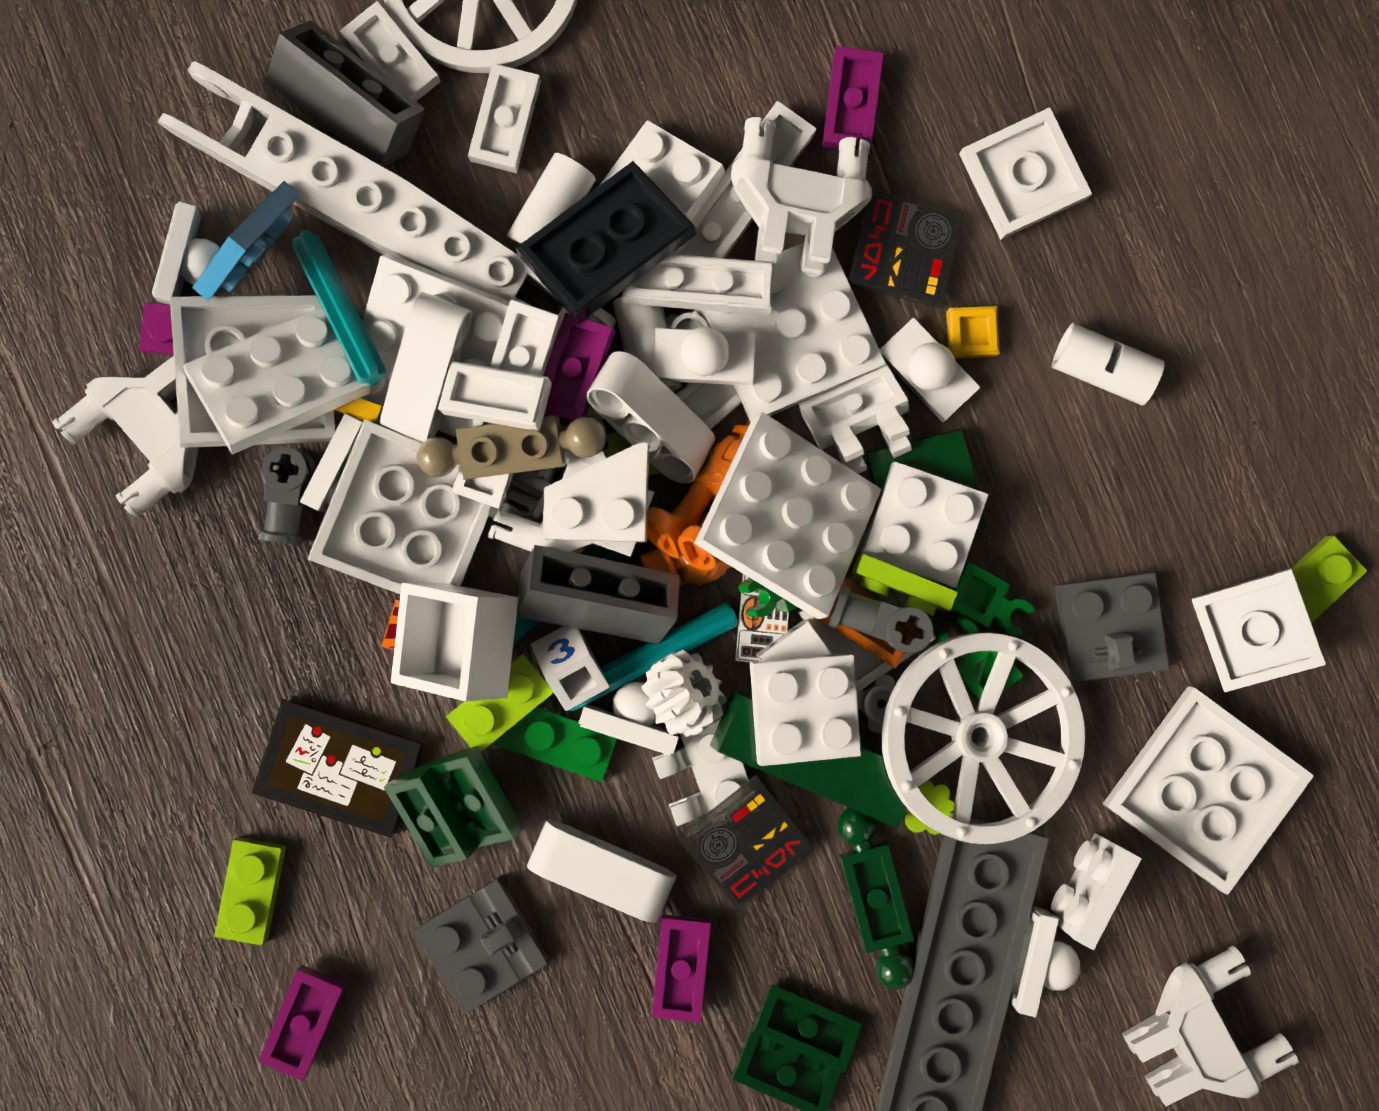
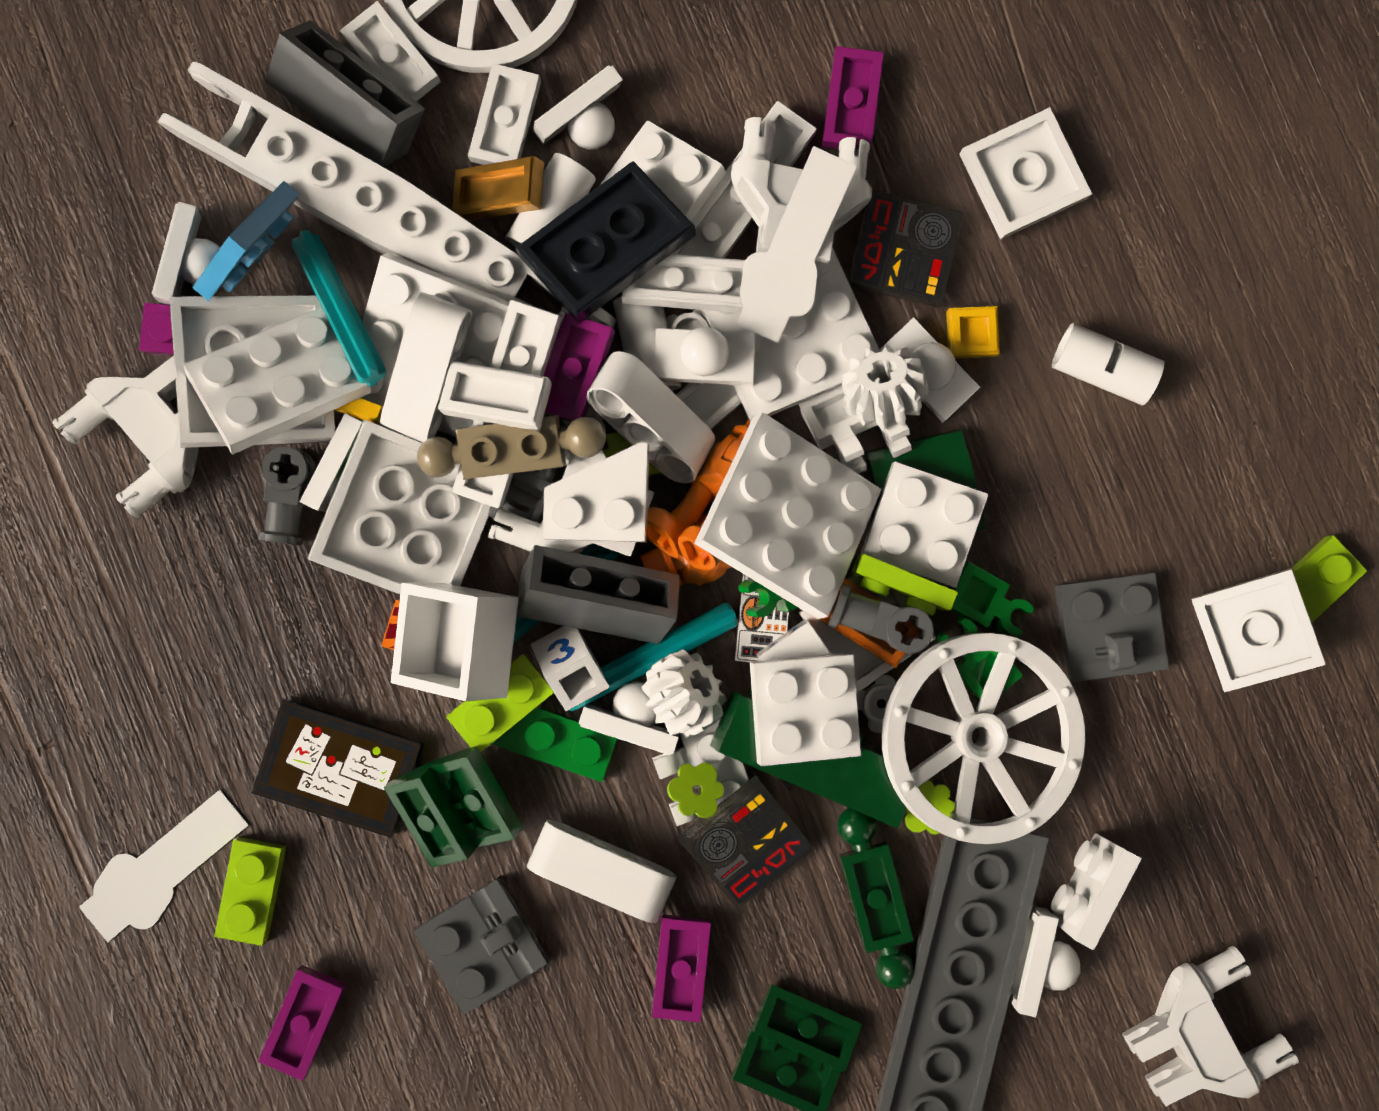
(141, 887): none -> white sticker
(498, 188): none -> pearl gold tile
(587, 119): none -> white tile
(701, 777): none -> lime plant
(785, 276): none -> white sticker
(885, 387): none -> white gear
(1208, 789): white plate -> none

